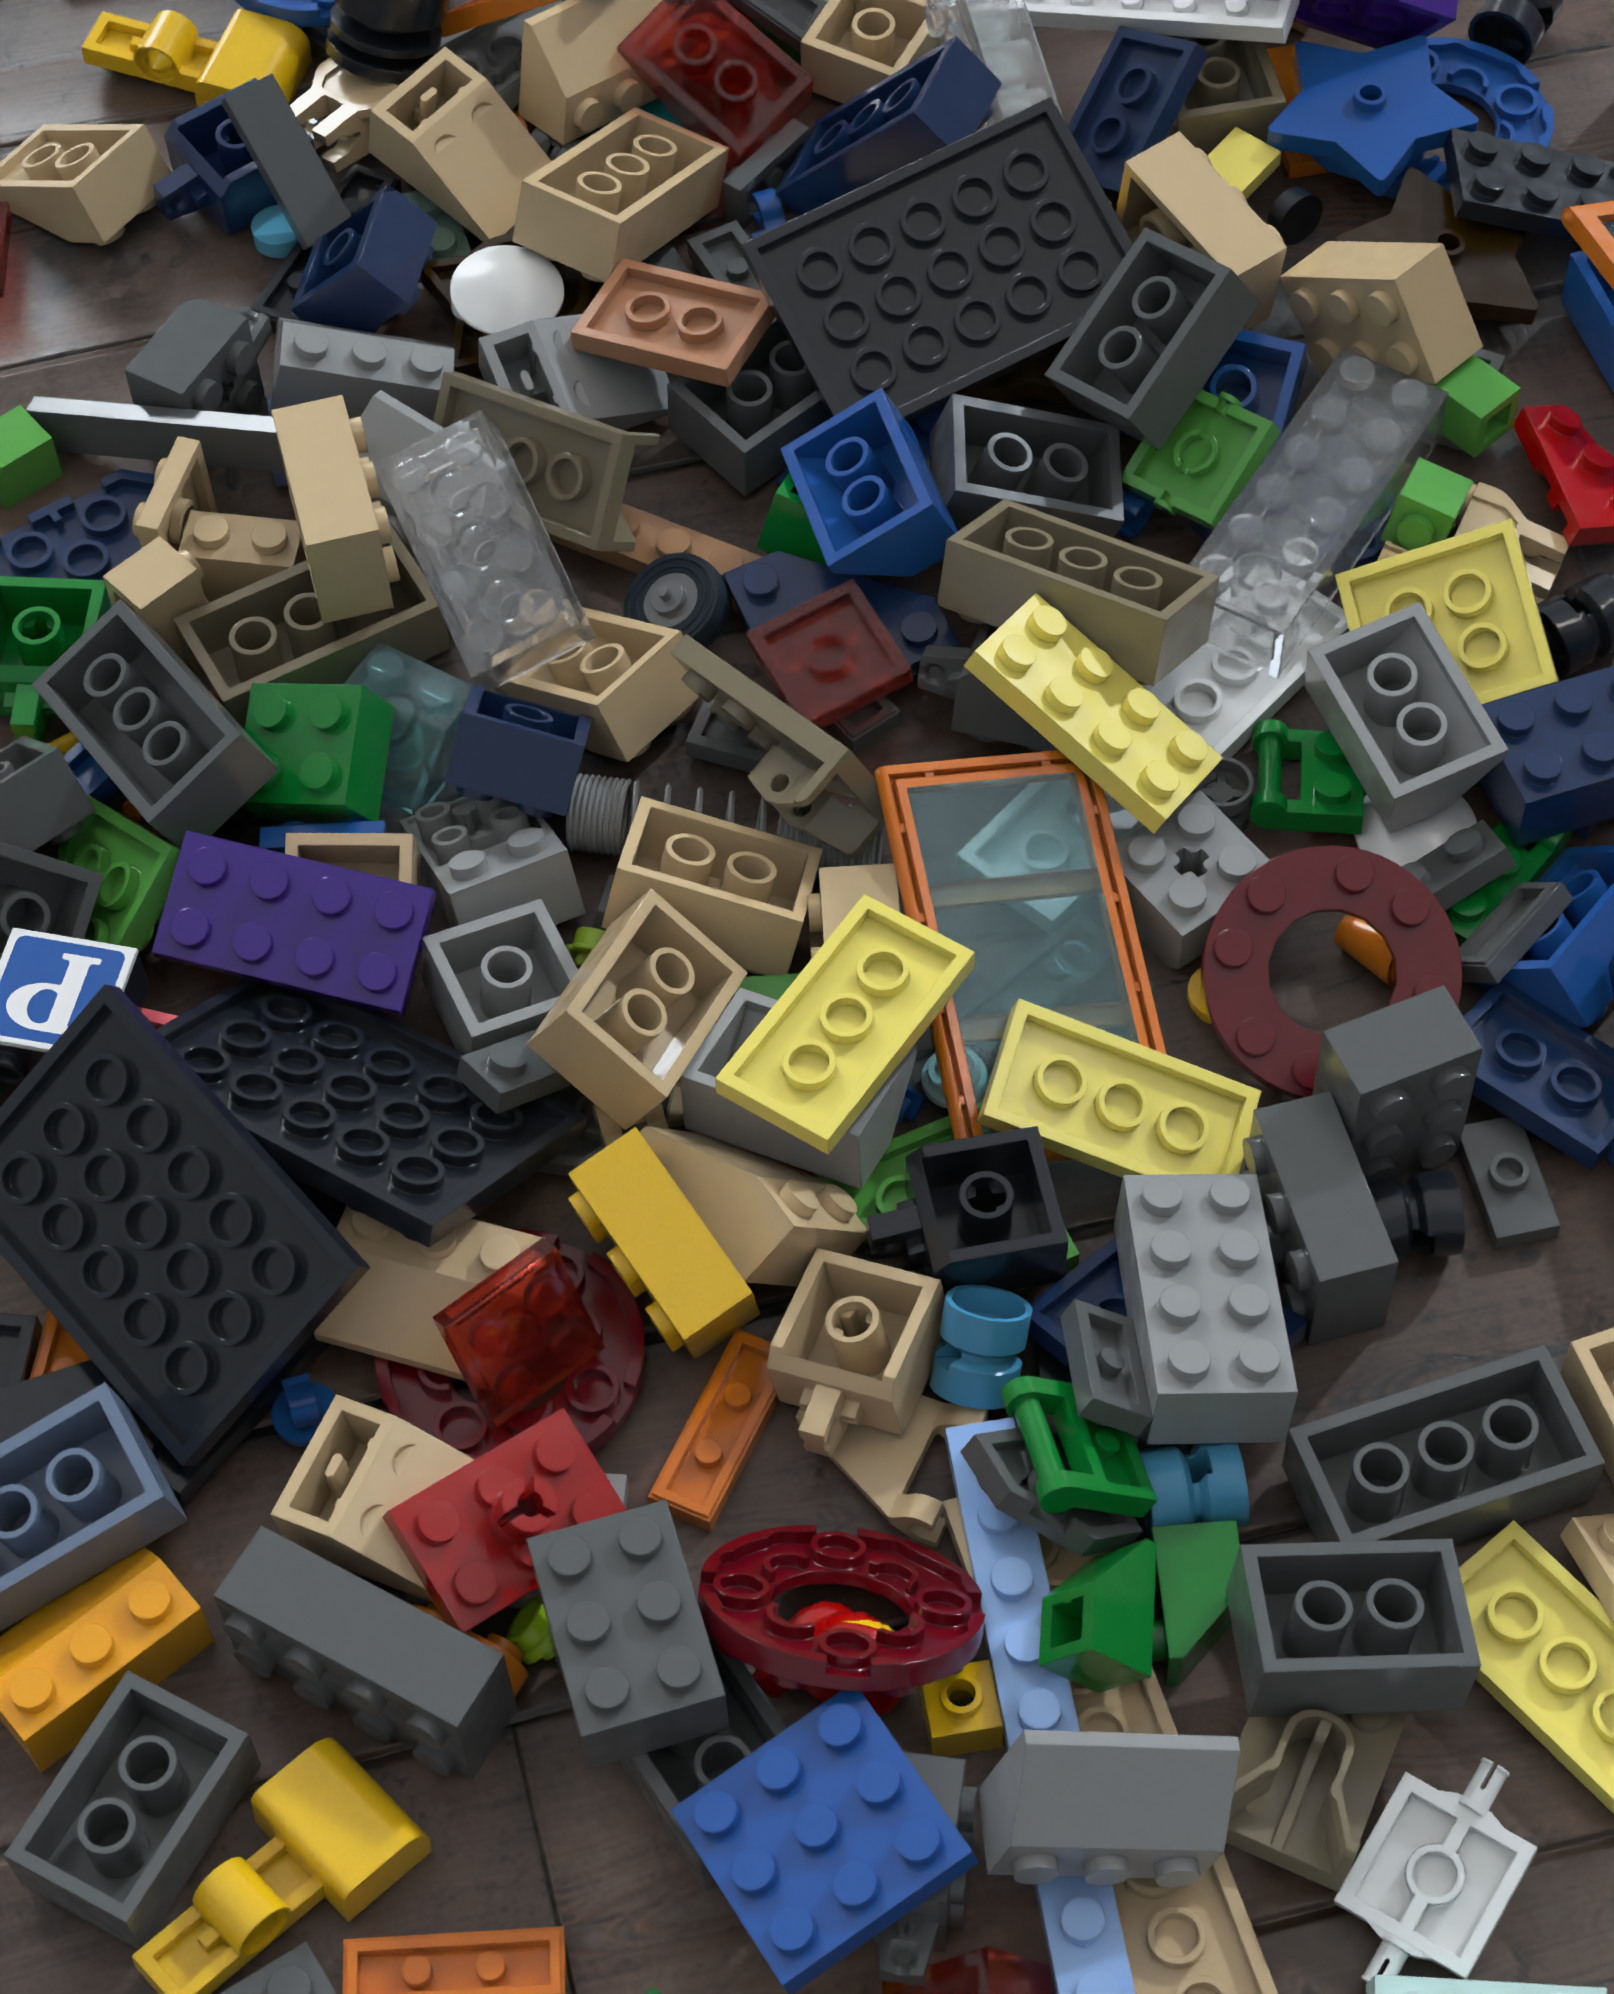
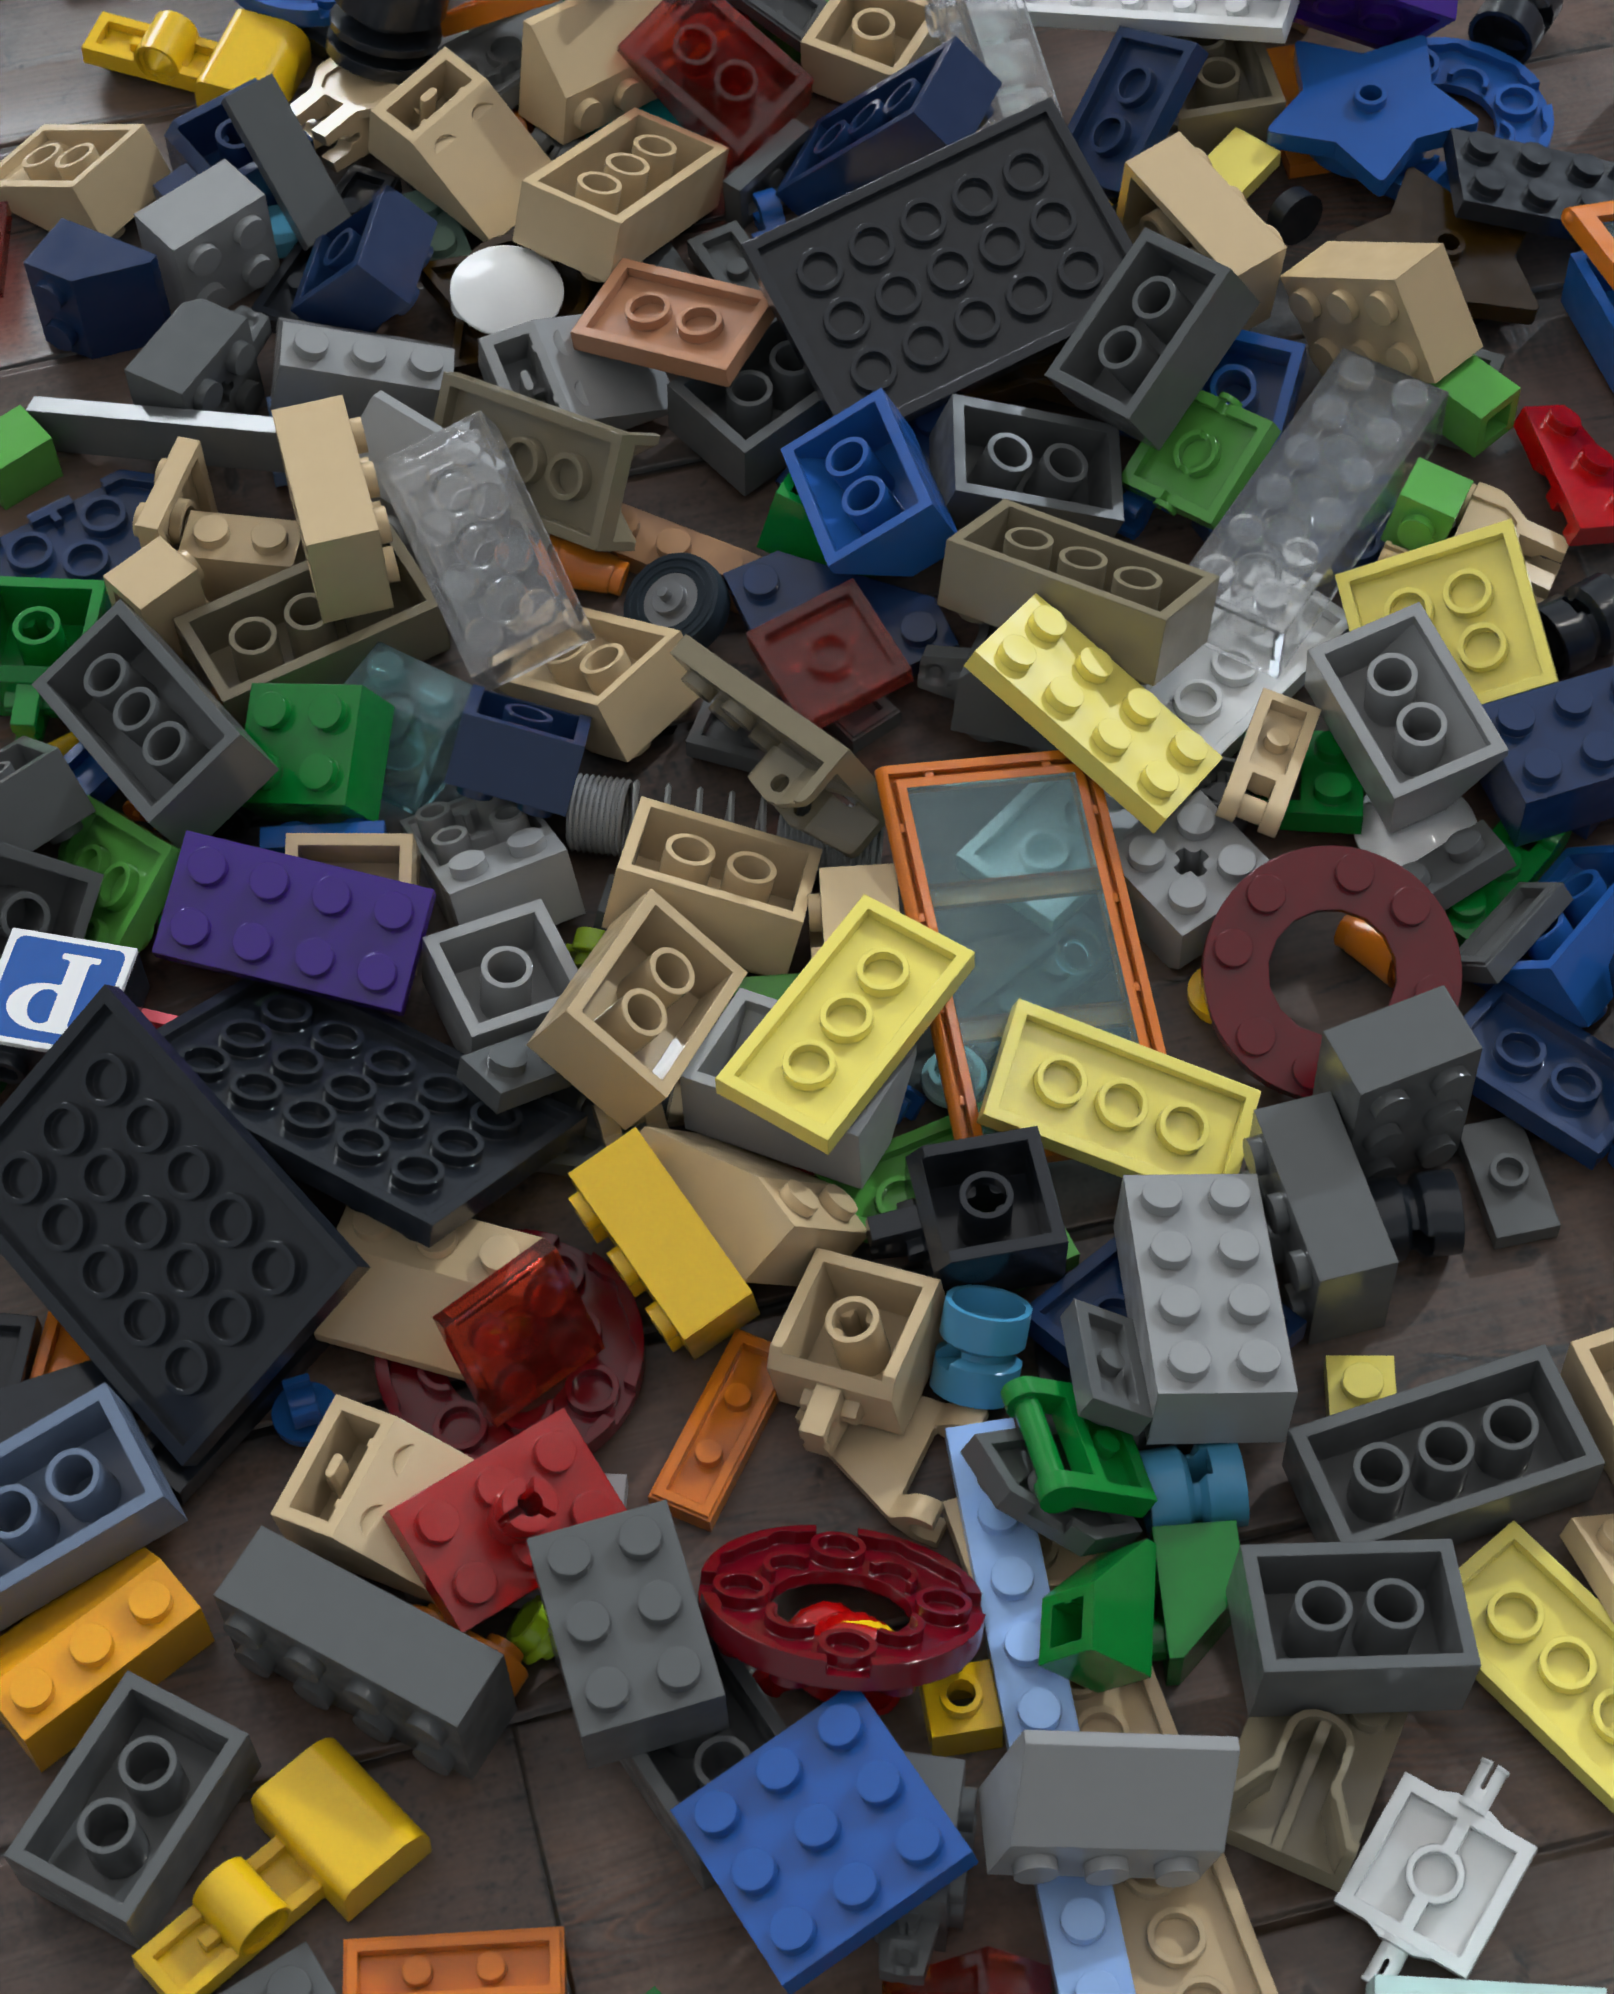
(95, 291): none -> dark blue slope
(211, 238): none -> light grey brick
(591, 569): none -> orange cone
(1269, 761): none -> tan plate
(1357, 1380): none -> light yellow plate

